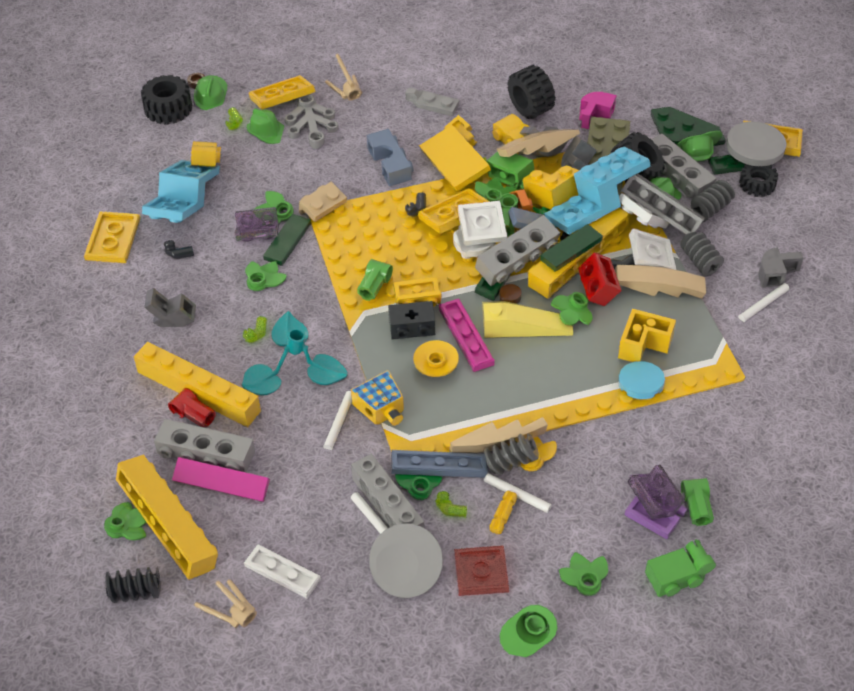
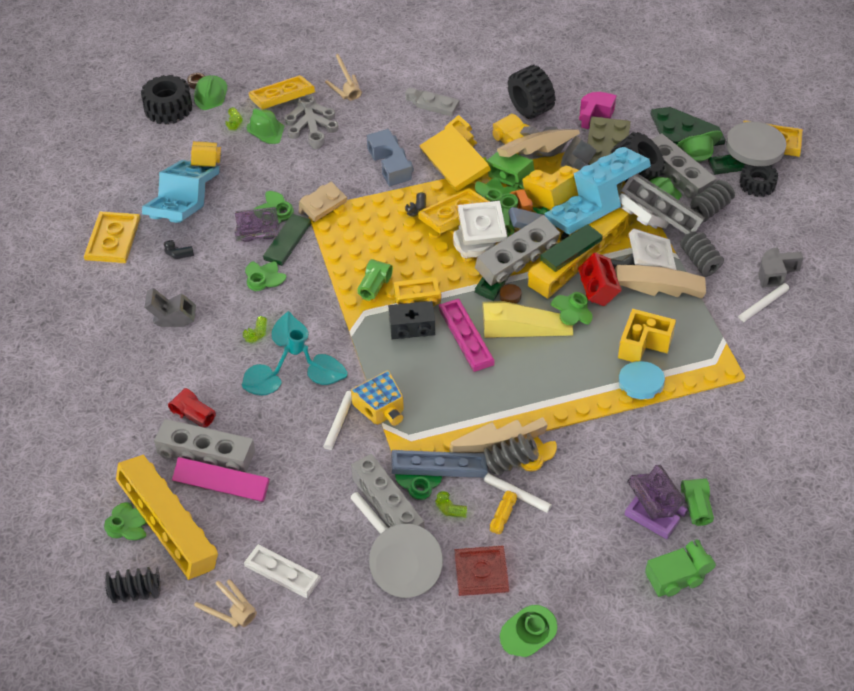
(209, 388): yellow brick -> none
(435, 358): yellow dish -> none
(584, 571): bright green plate -> none

